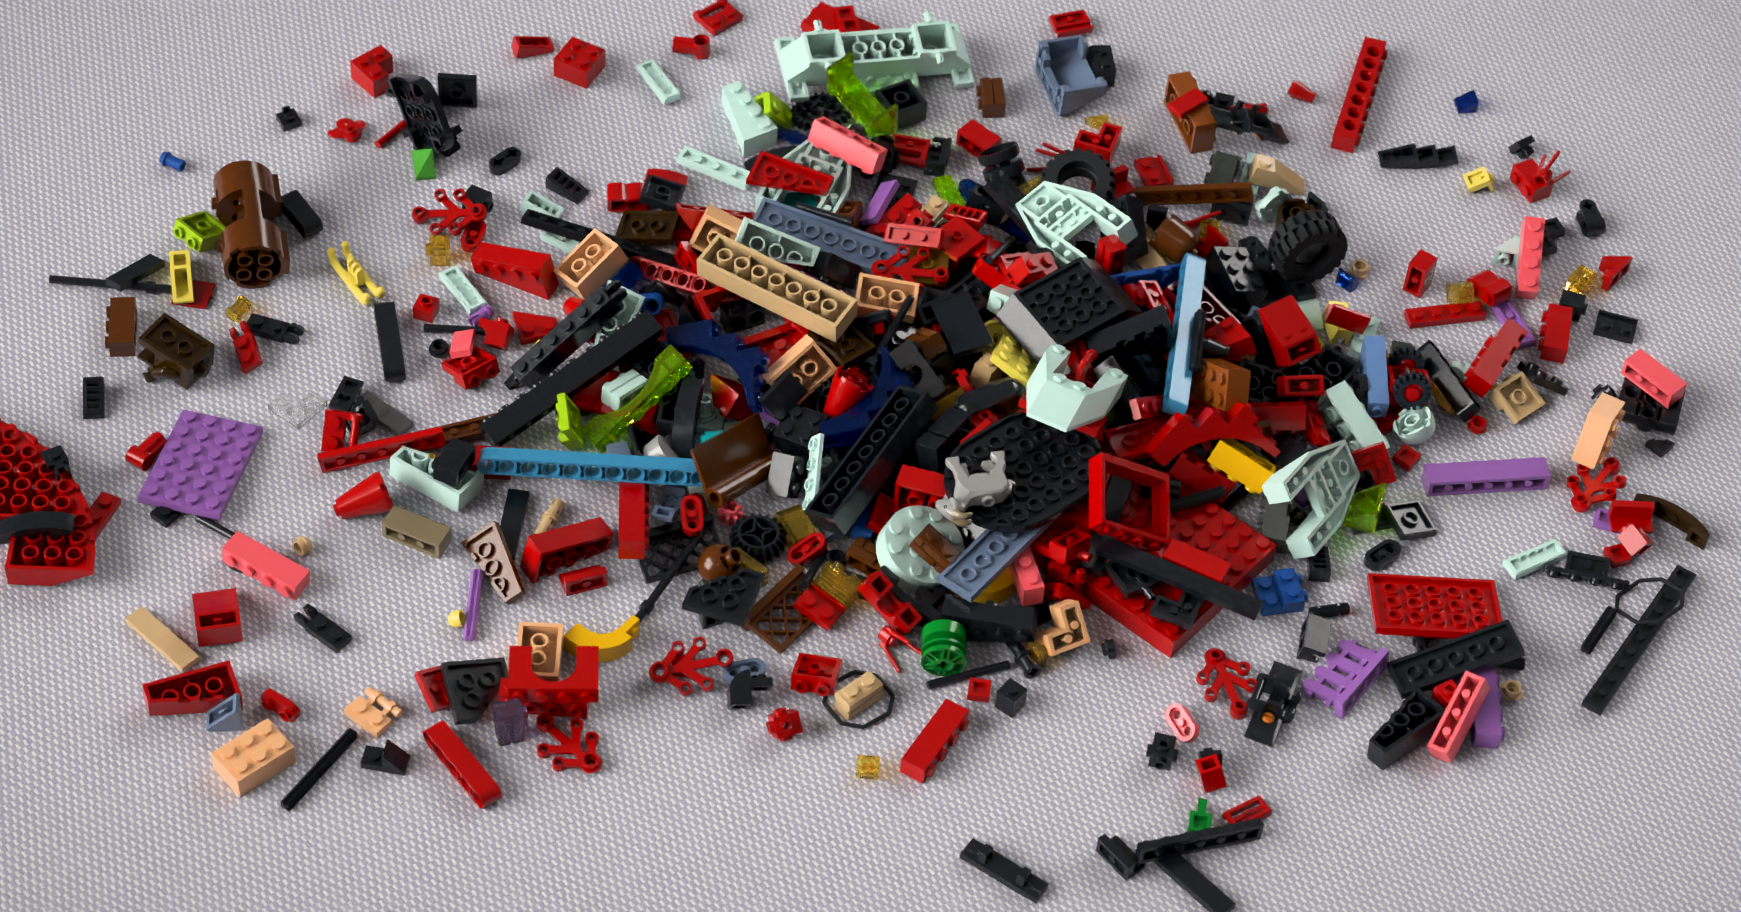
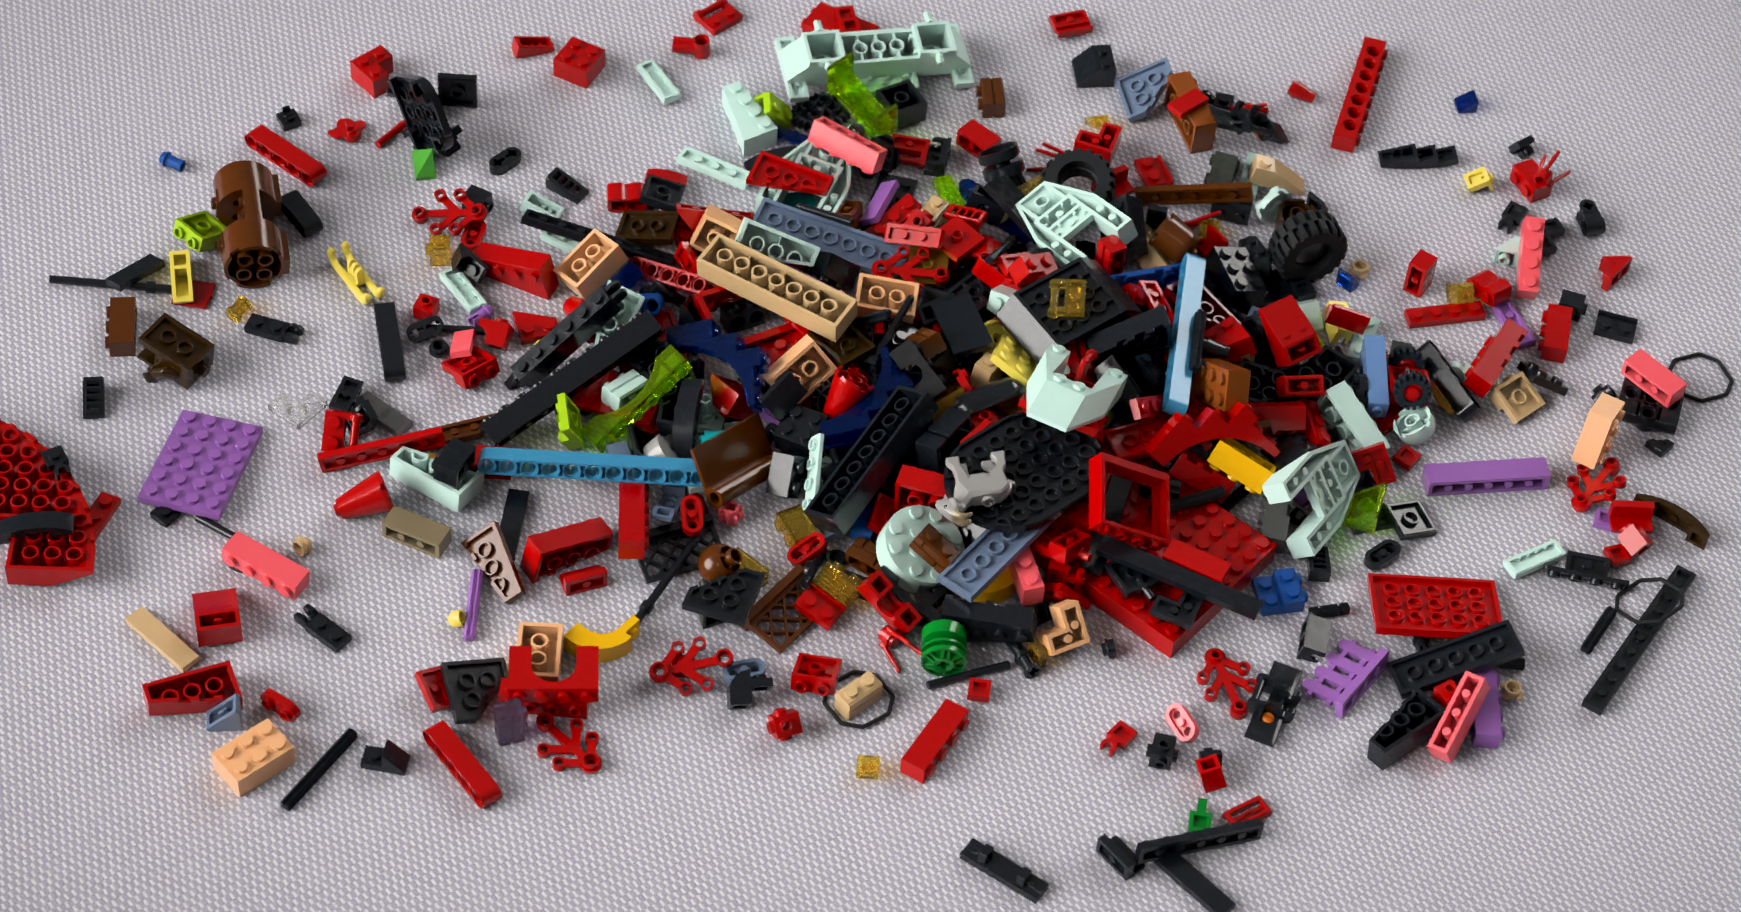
(144, 454): red piece -> none
(246, 348): red hinge -> none
(285, 155): none -> red beam
(368, 716): light nougat plate -> none
(427, 333): none -> black beam
(468, 263): none -> black slope
(550, 516): tan pin -> none
(759, 537): black gear -> none
(1011, 697): black brick -> none
(1066, 74): sand blue windscreen -> none
(1074, 298): none -> clear yellow plate
(1118, 736): none -> red plate
(1143, 88): none -> sand blue plate
(1477, 425): red plate -> none
(1513, 214): none -> black plate
(1581, 280): clear yellow brick -> none
(1712, 359): none -> black piece

